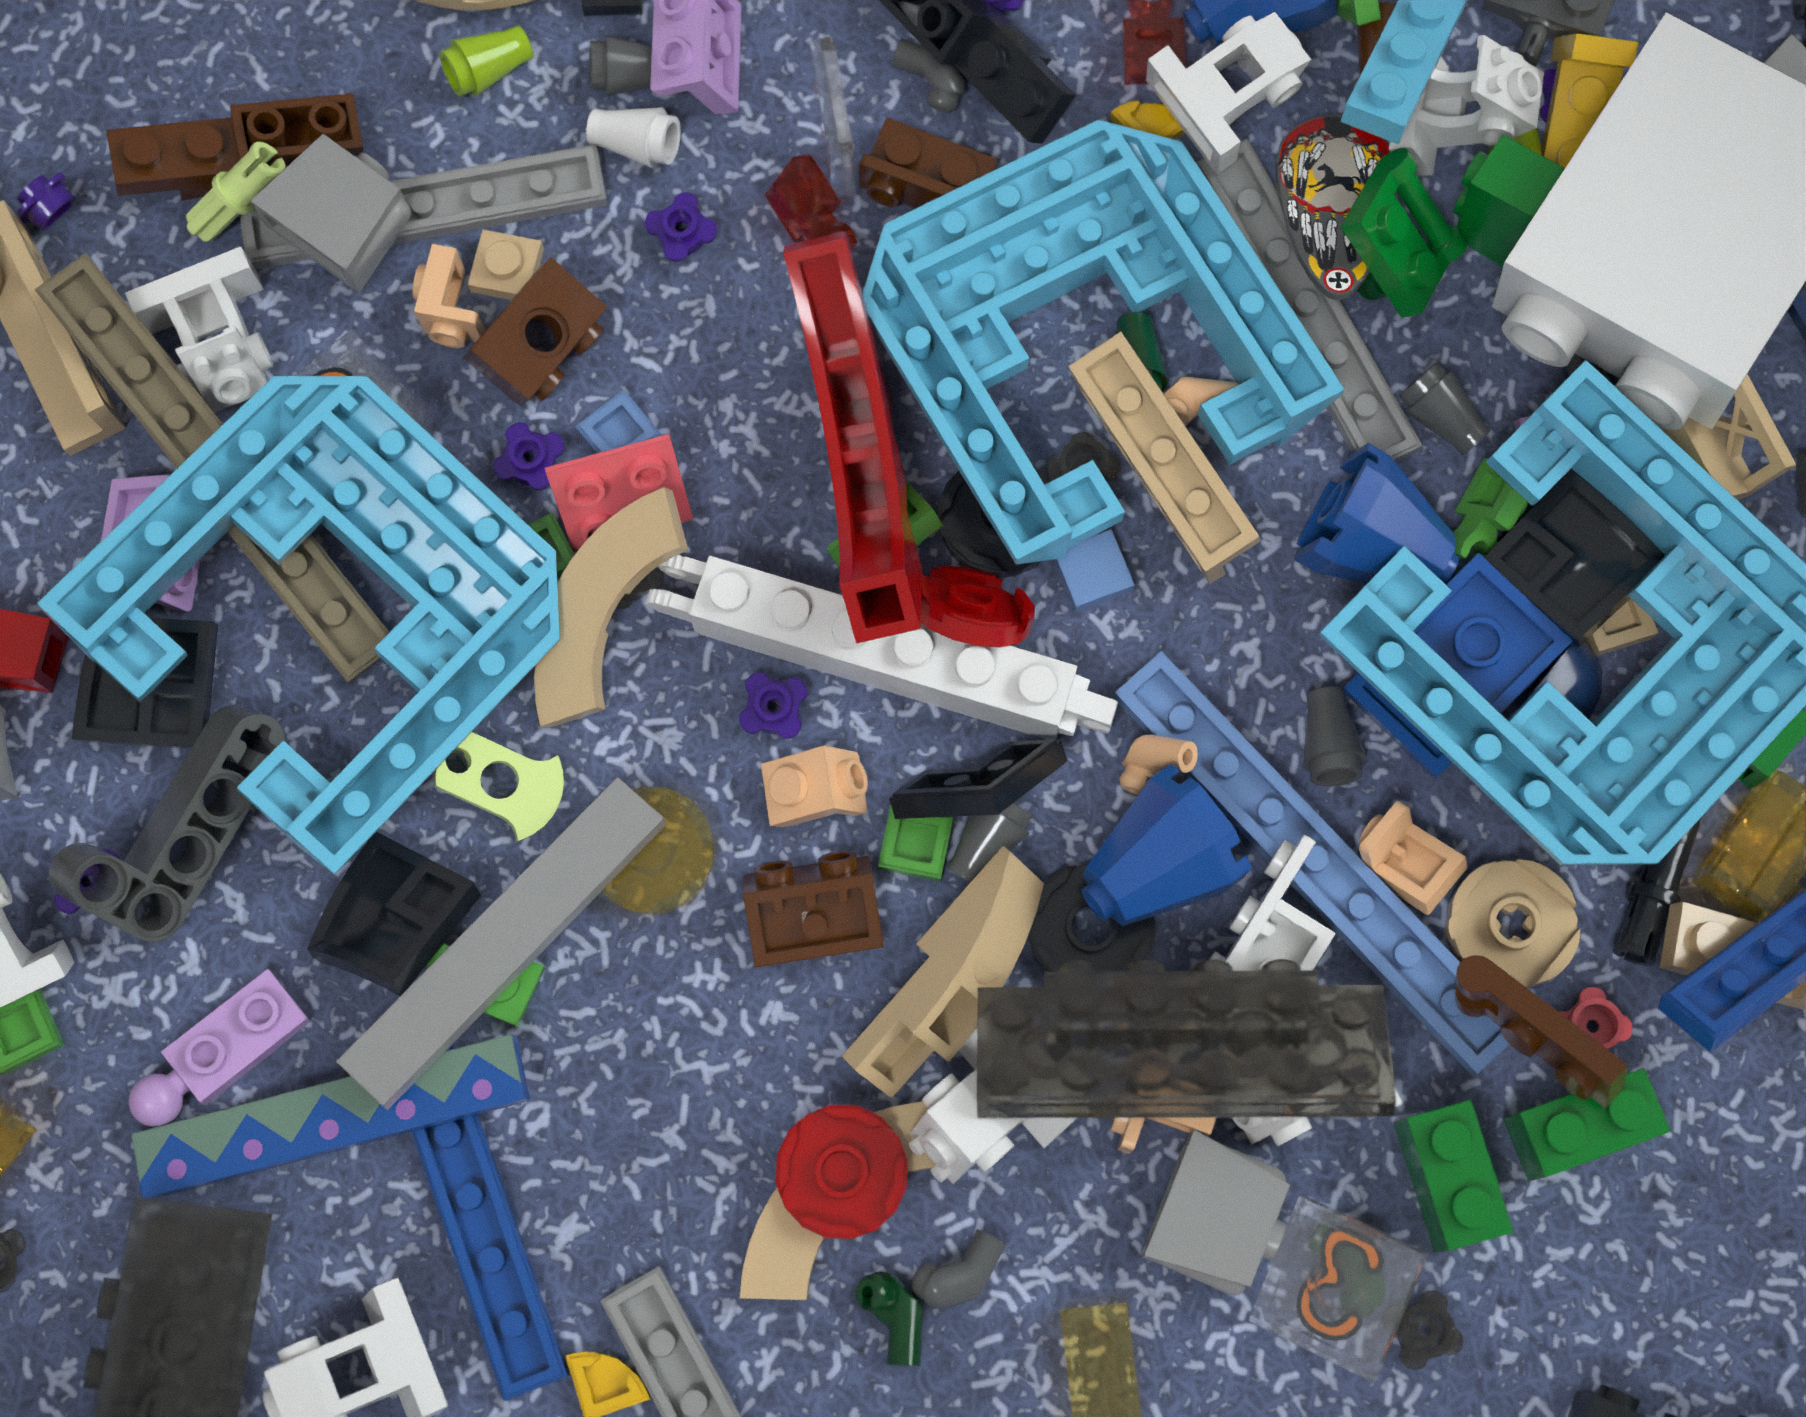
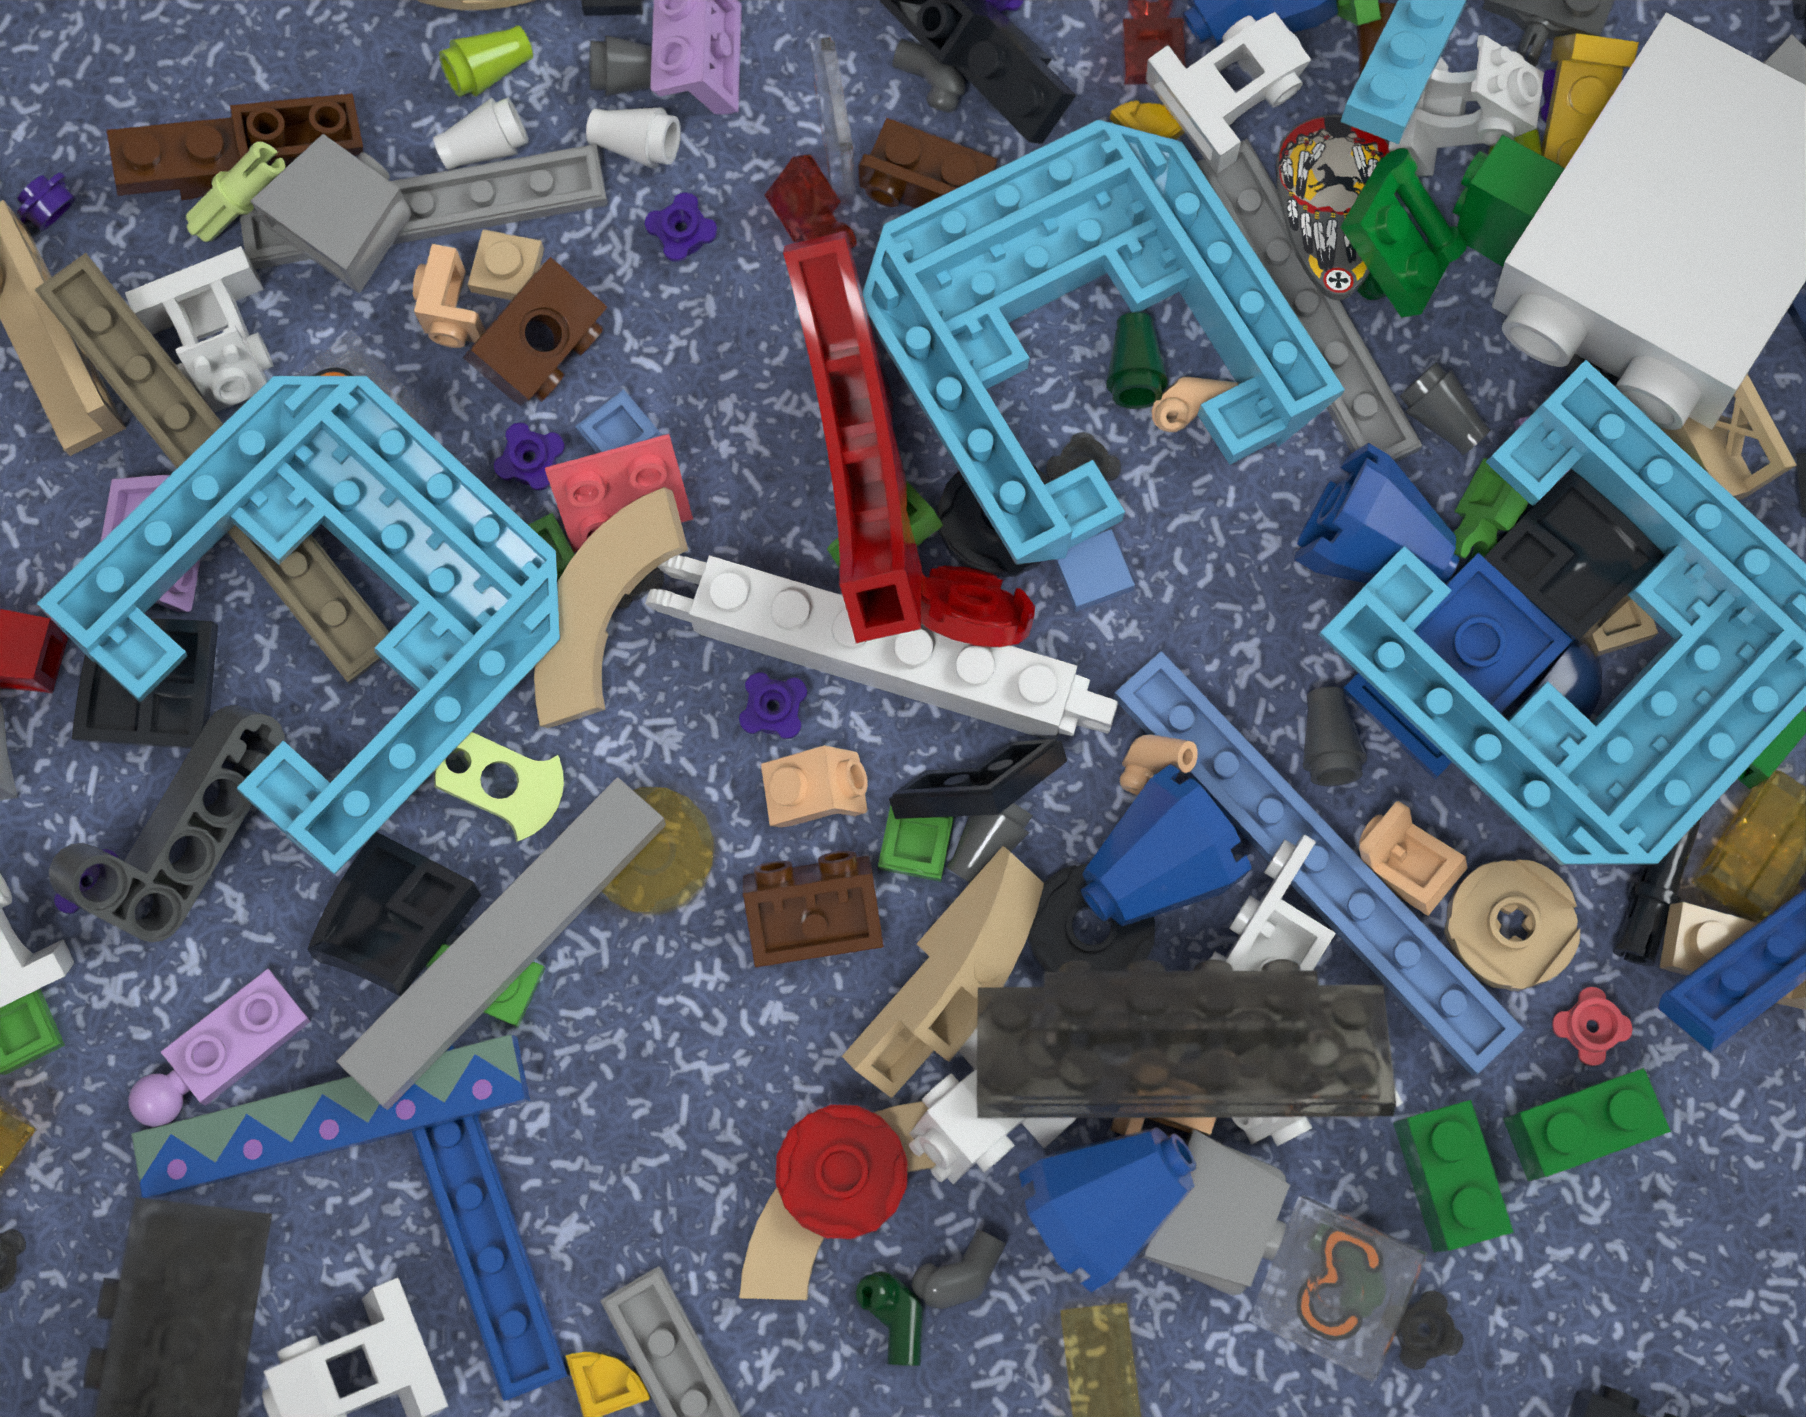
(483, 135): none -> white cone
(1107, 1199): none -> blue cone
(1164, 456): tan fence -> none
(1539, 1029): reddish brown plate -> none

